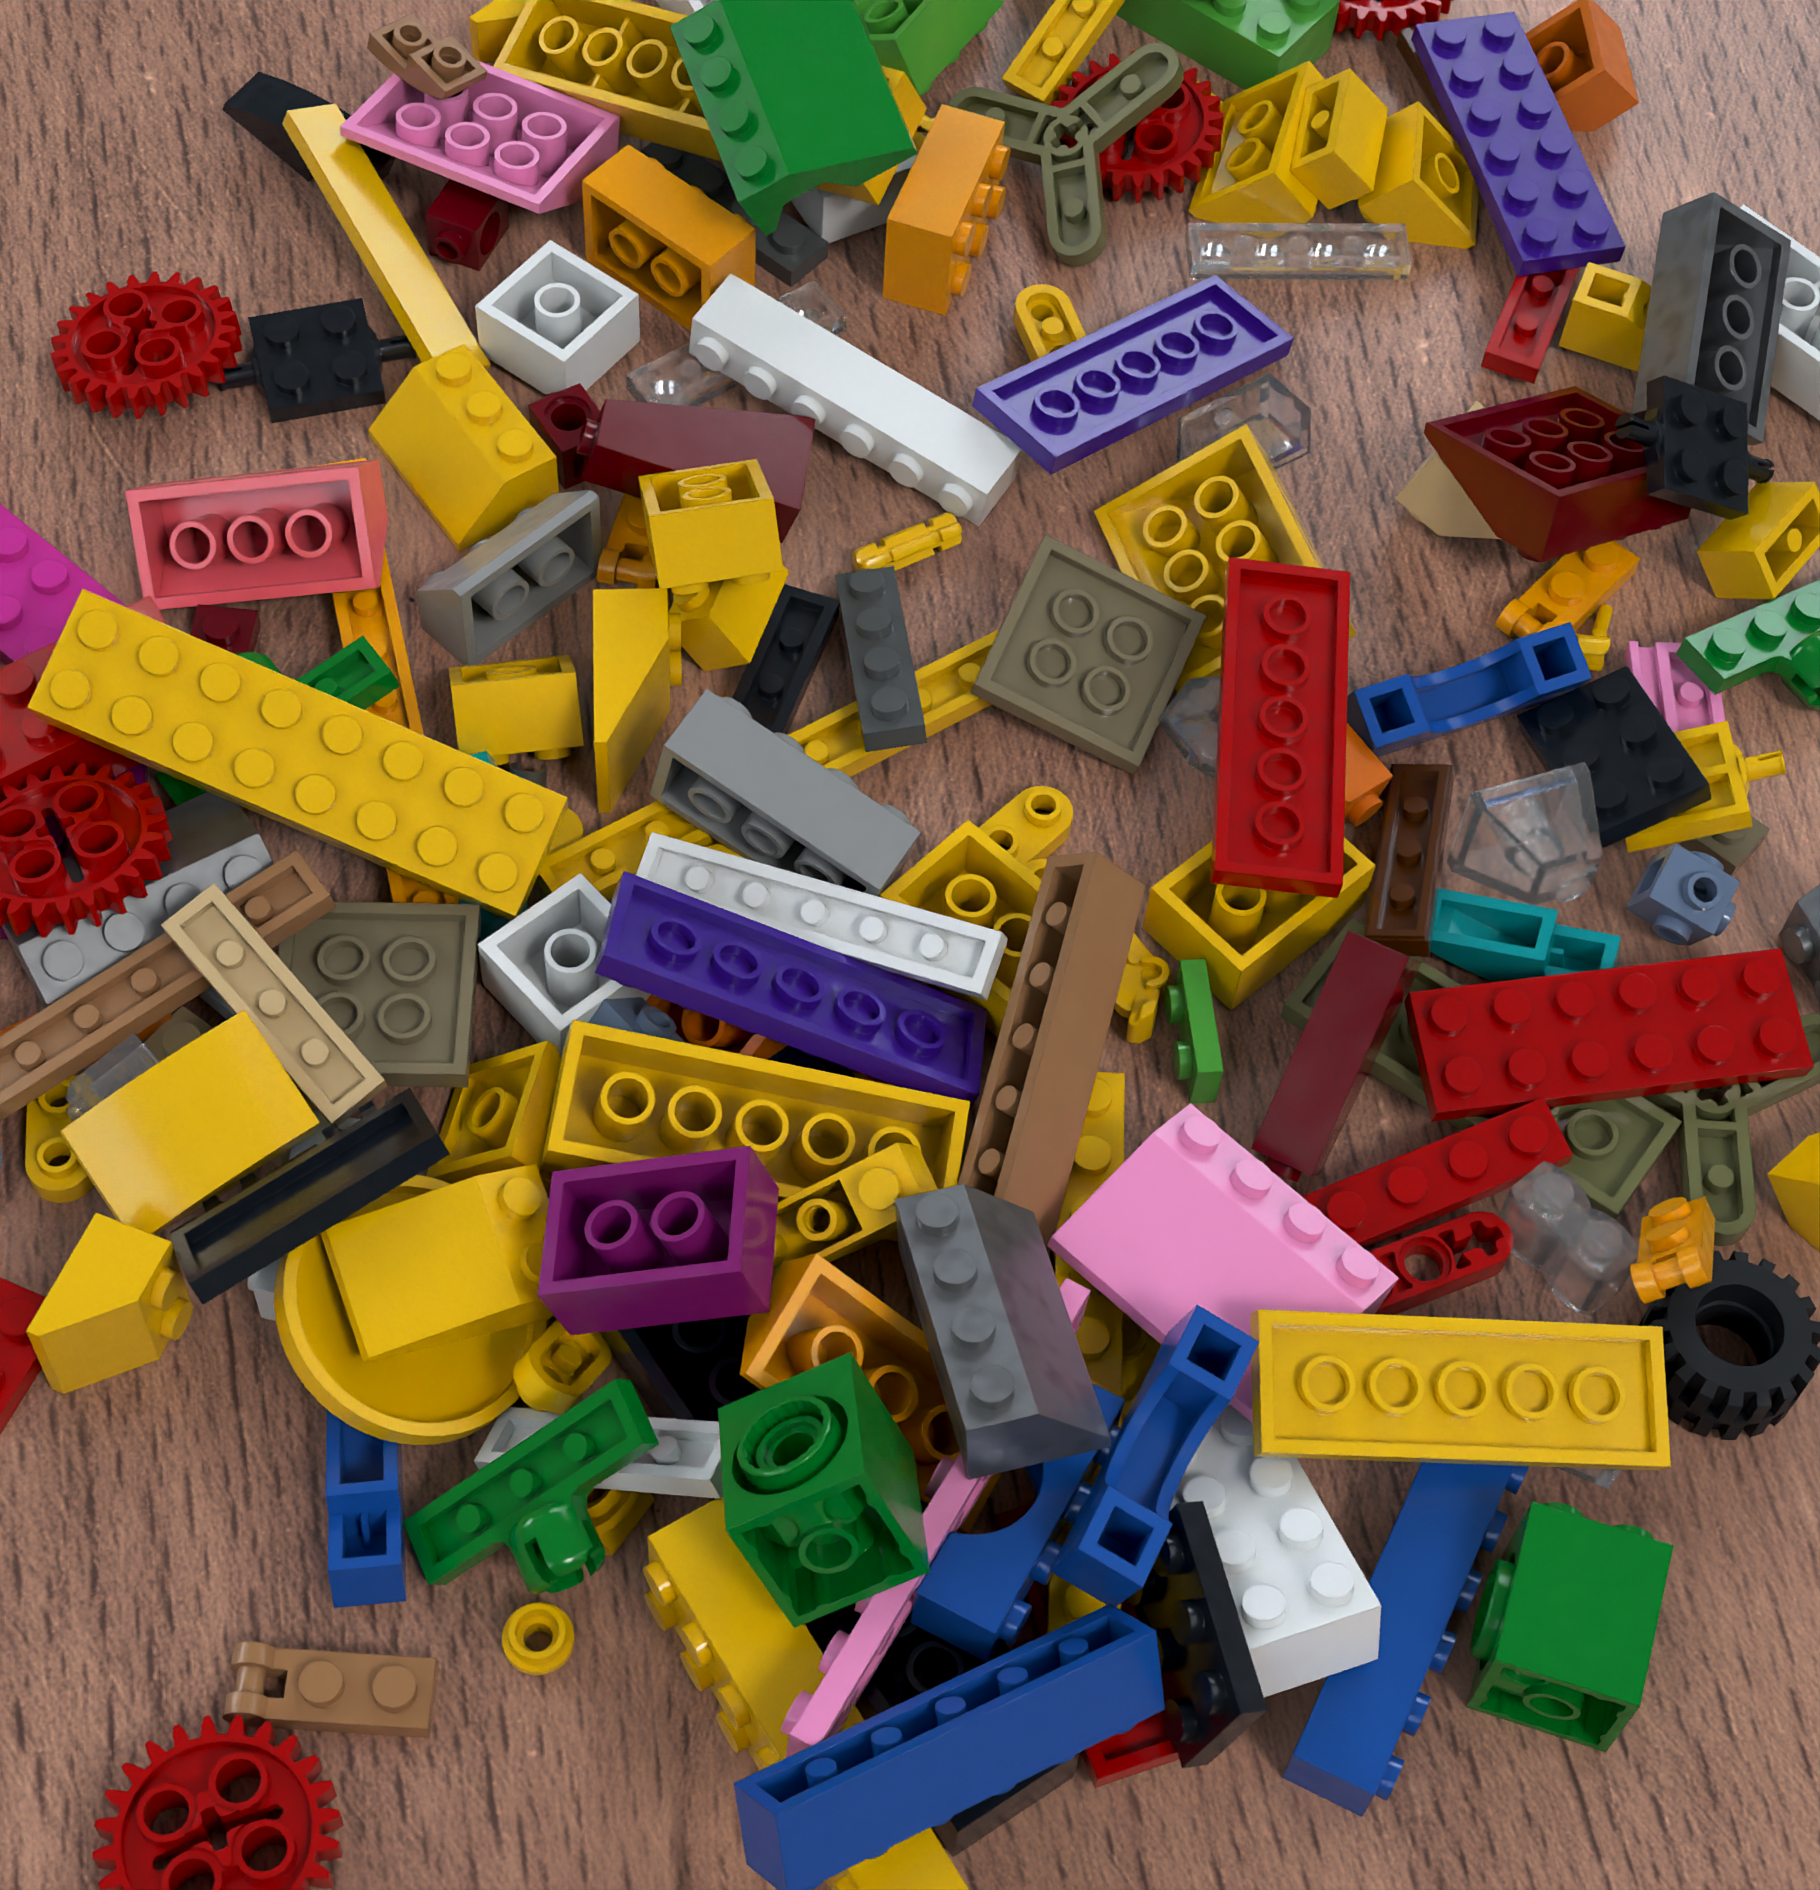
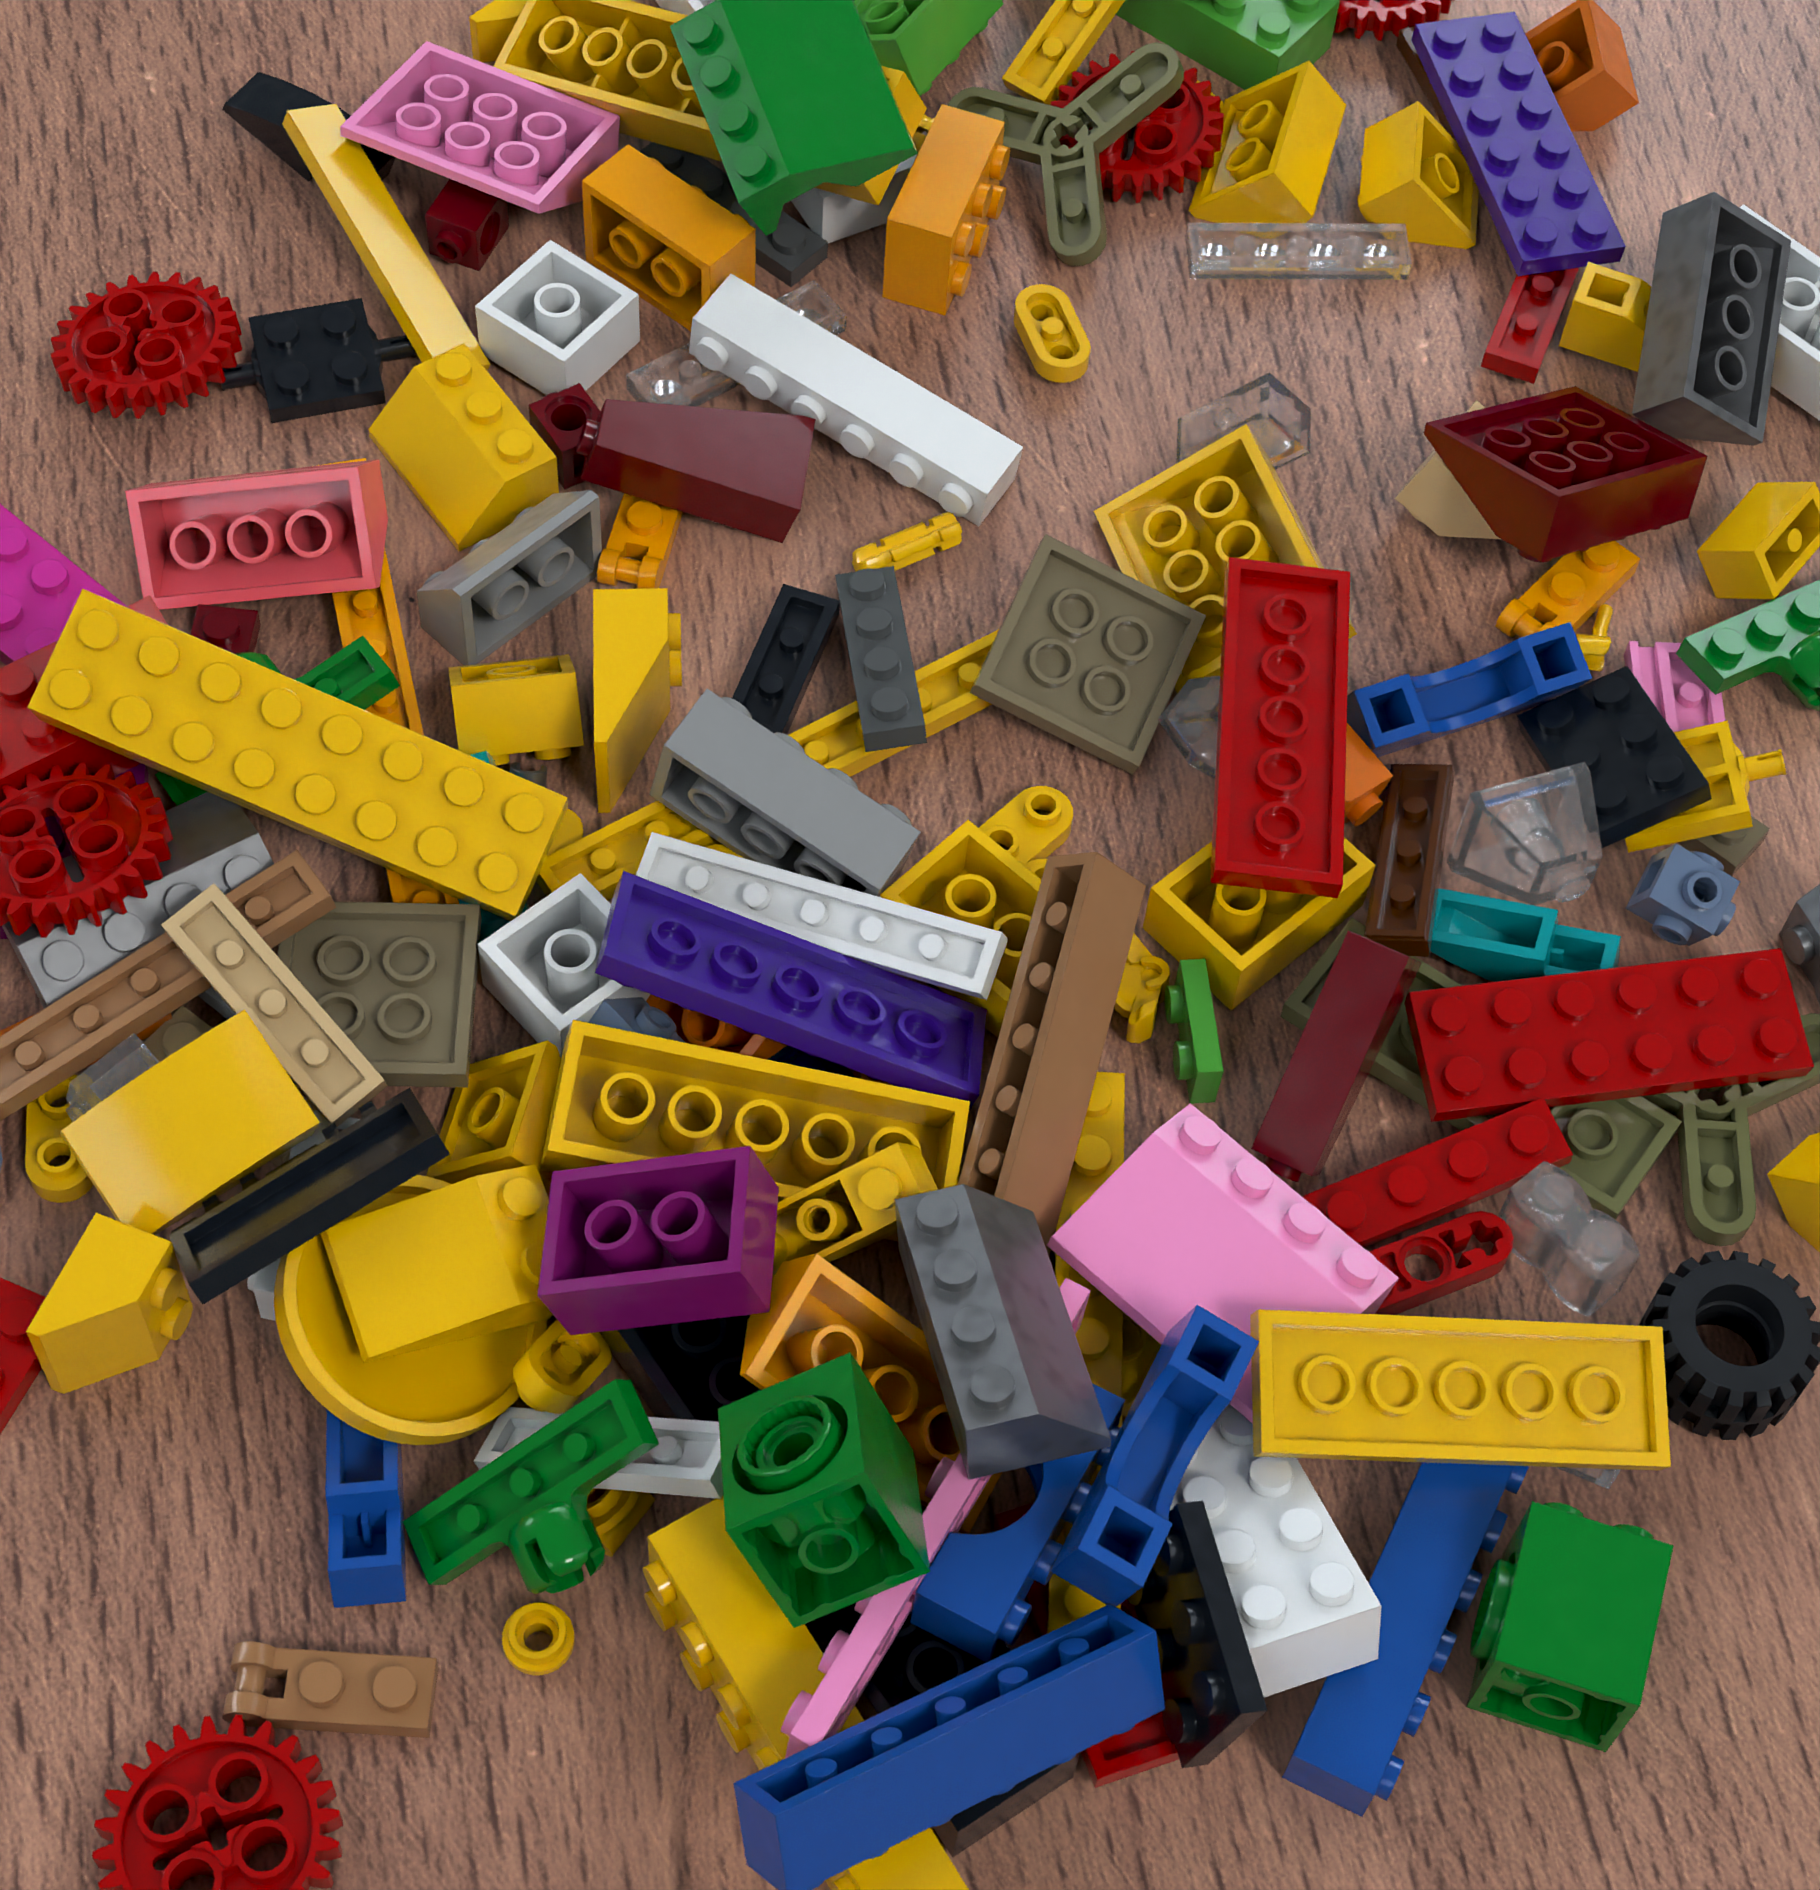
(423, 60): medium nougat slope -> none
(711, 526): yellow brick -> none
(726, 620): yellow slope -> none
(1131, 373): dark purple plate -> none
(1339, 139): yellow brick -> none
(1674, 1247): light orange plate -> none
(1696, 448): black plate -> none

